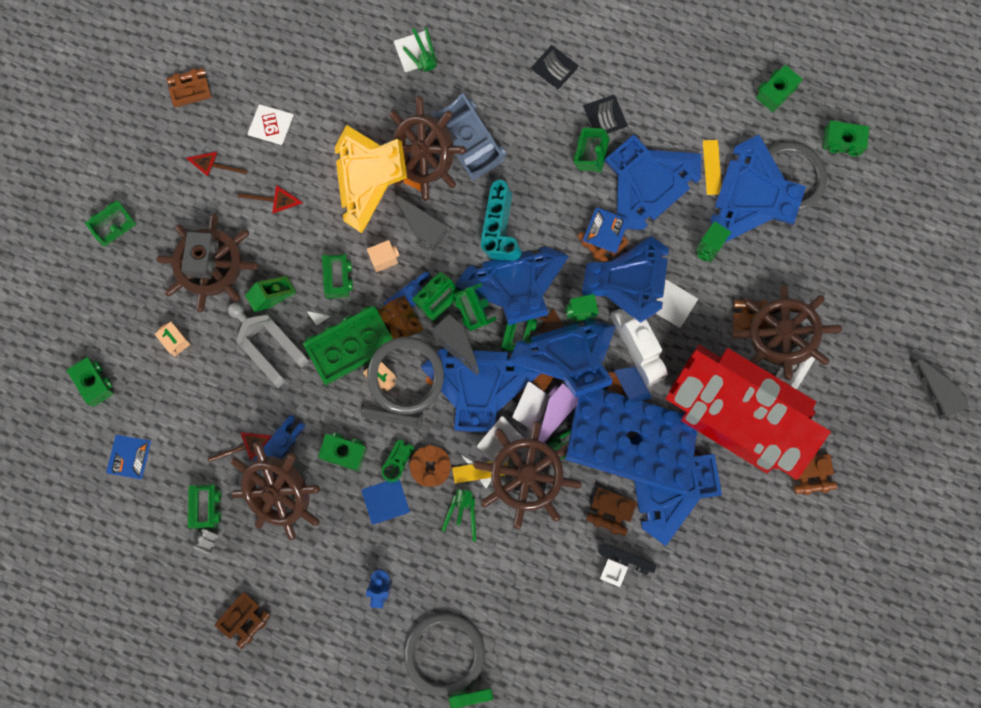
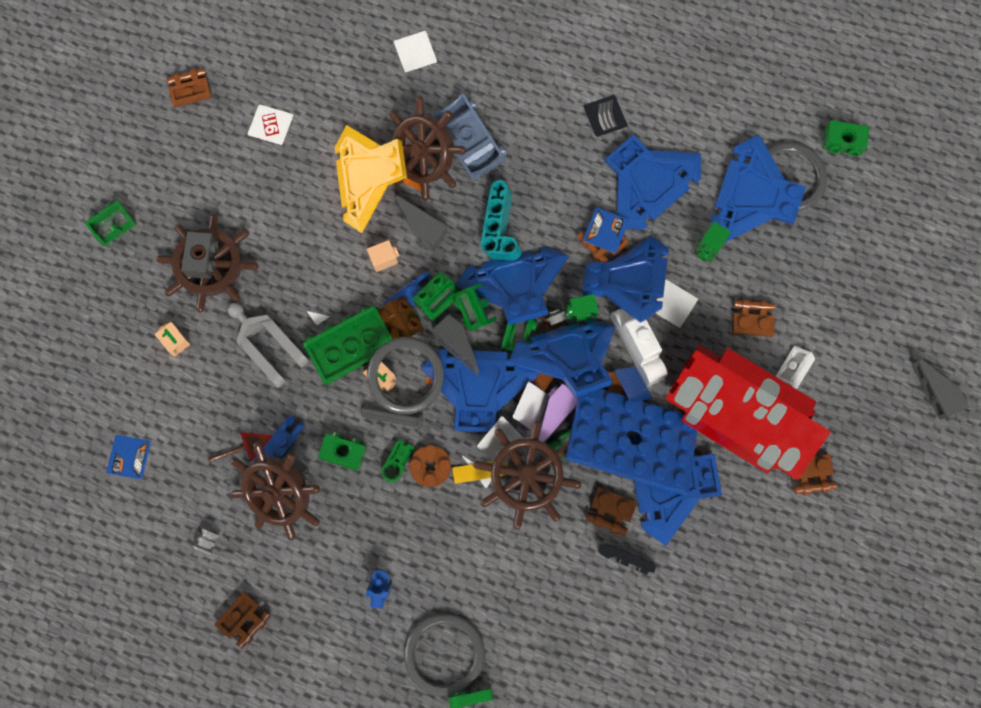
(81, 375): green brick -> none
(203, 506): green window -> none
(206, 162): piece -> none
(269, 293): green slope -> none
(282, 199): piece -> none
(336, 276): green window -> none
(385, 501): blue sticker -> none
(427, 60): green plant -> none
(462, 501): green plant -> none
(554, 67): black sticker -> none
(555, 317): none -> light grey plate
(591, 149): green window -> none
(614, 572): white plate -> none
(712, 167): yellow sticker -> none
(783, 78): green brick -> none
(788, 340): reddish brown brick -> none

